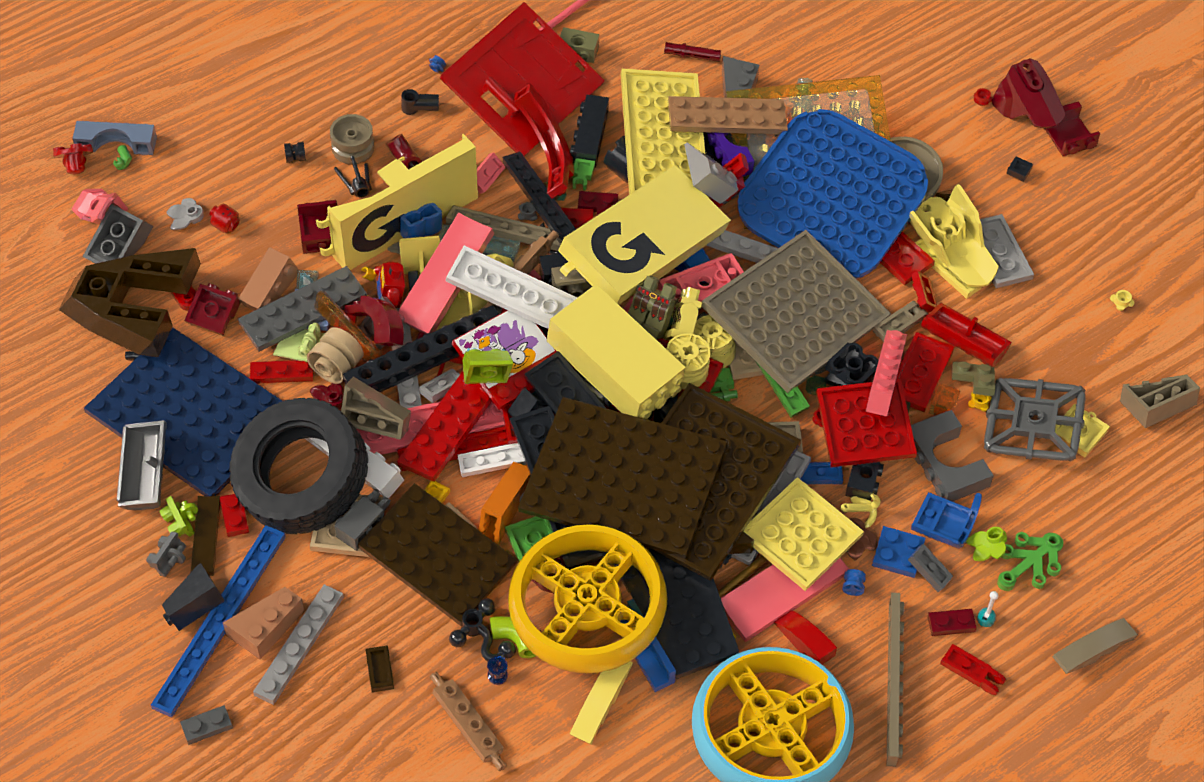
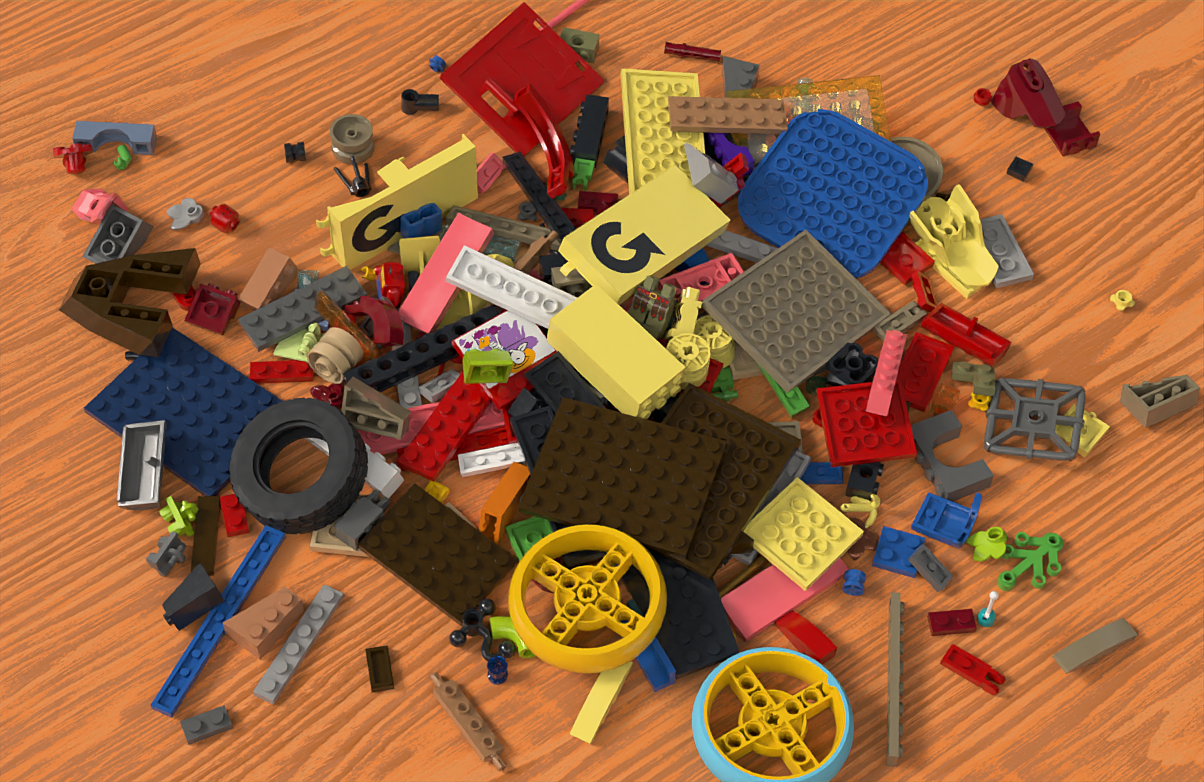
(312, 236): dark red panel -> none
(400, 148): dark red cylinder -> none

